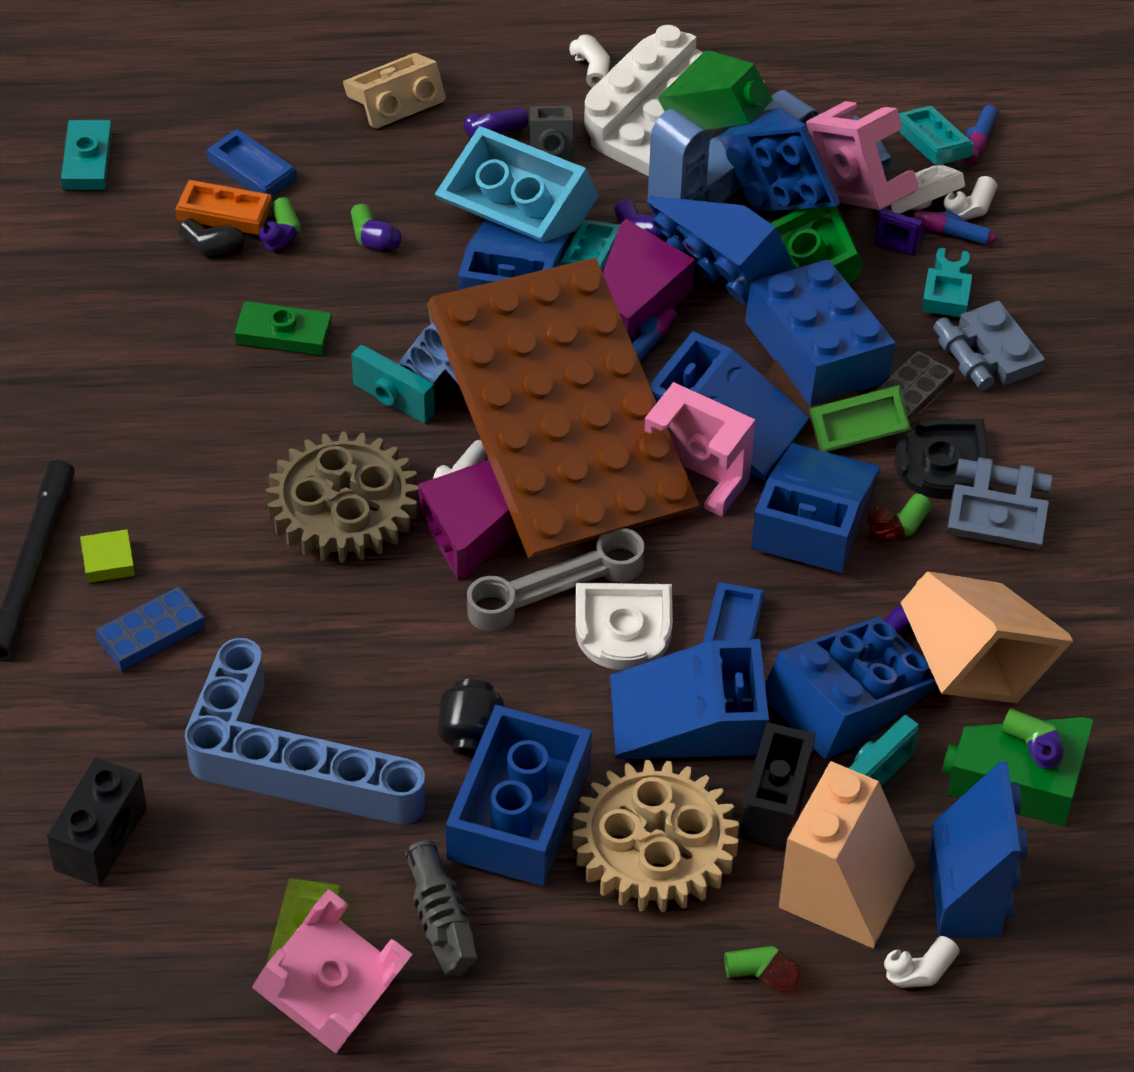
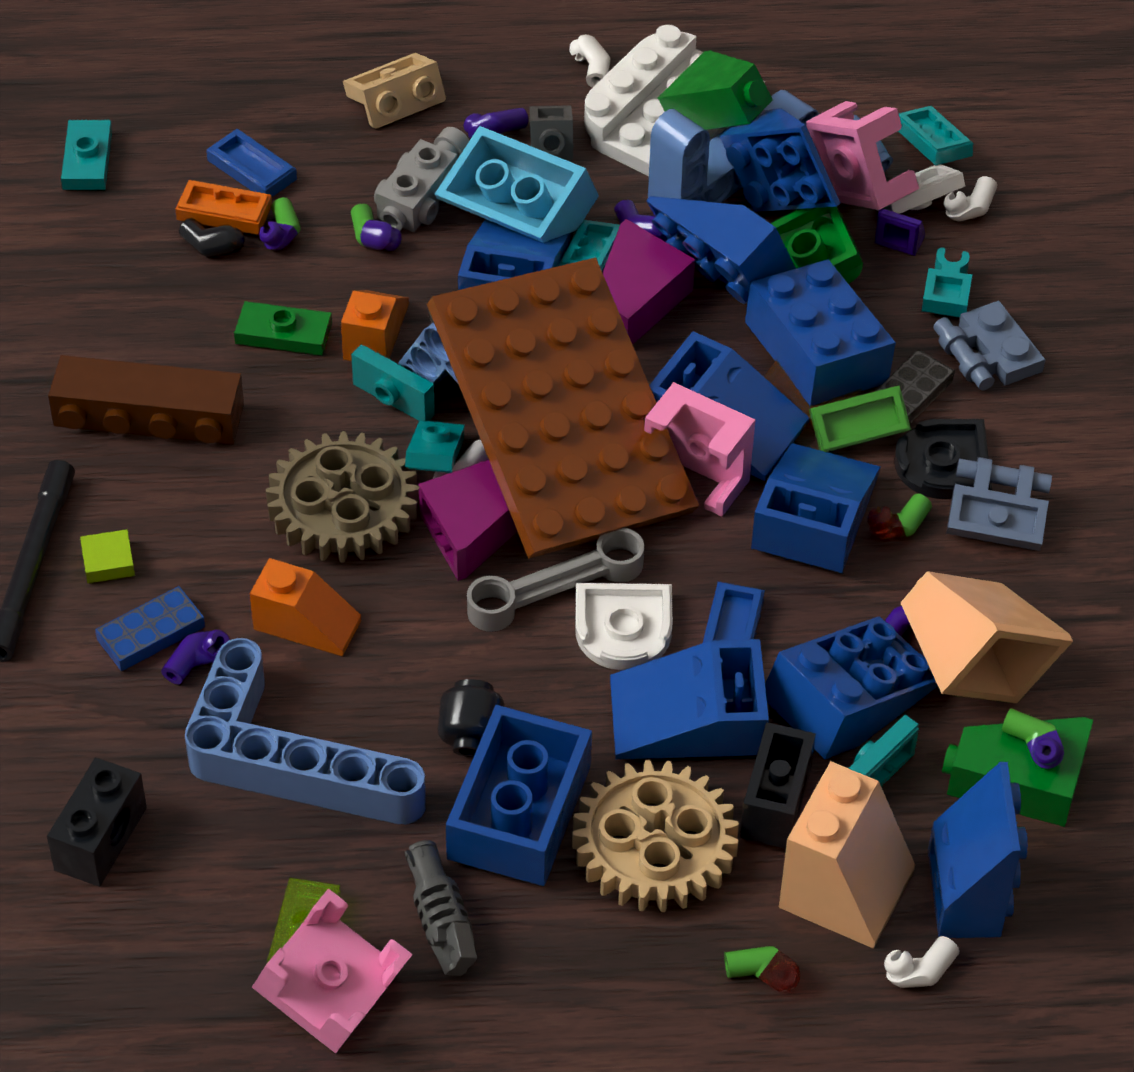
(146, 399): none -> reddish brown brick
(193, 651): none -> dark purple arm
(302, 608): none -> orange slope
(372, 321): none -> orange slope
(409, 192): none -> light grey brick
(434, 446): none -> teal plate
(652, 331): blue piece -> none
(953, 225): piece -> none
(981, 131): piece -> none

